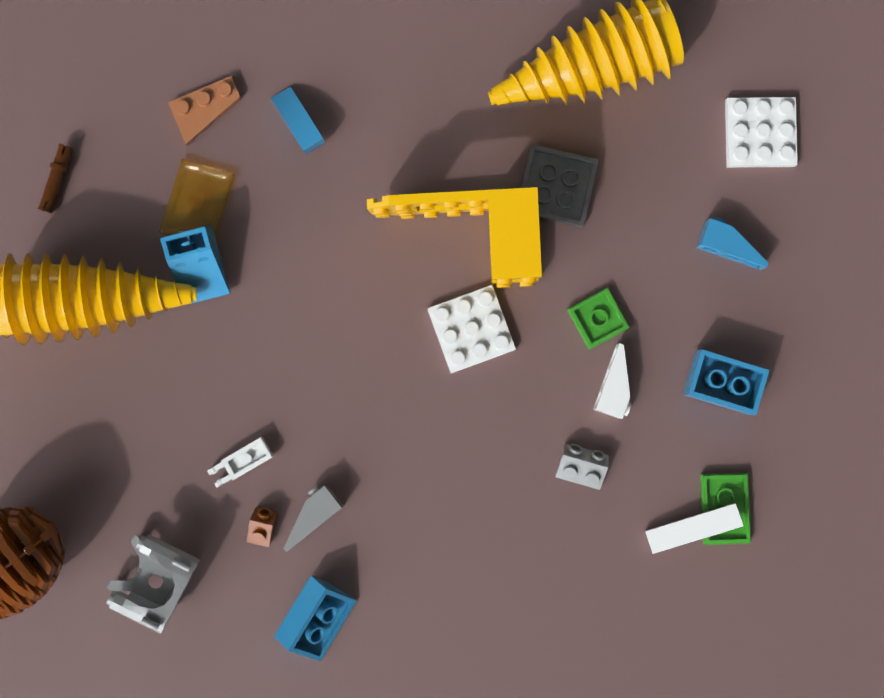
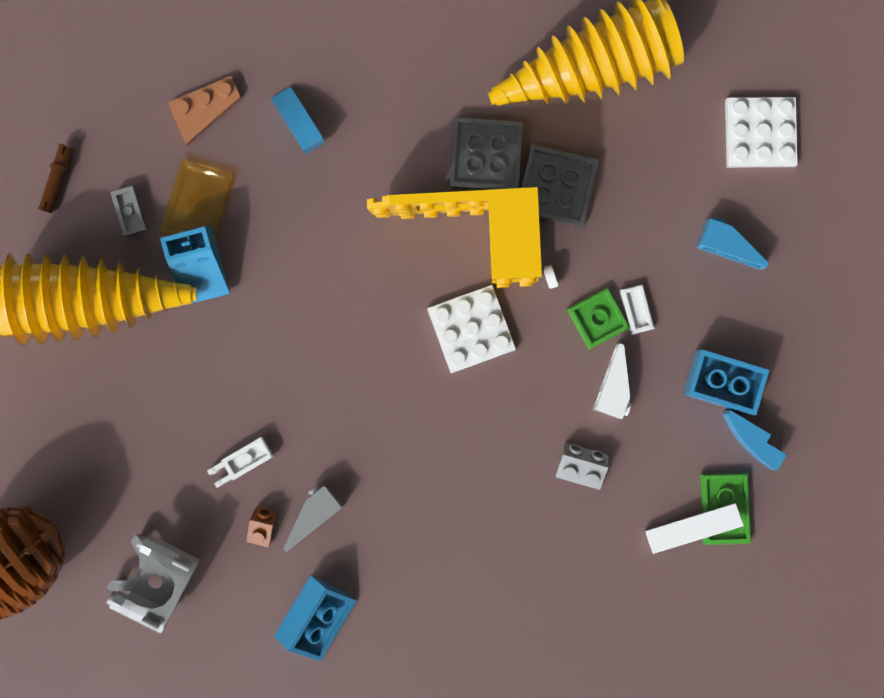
(129, 211): none -> light grey plate
(485, 154): none -> flat silver plate
(550, 276): none -> white tile
(636, 309): none -> white tile
(754, 440): none -> dark azure slope

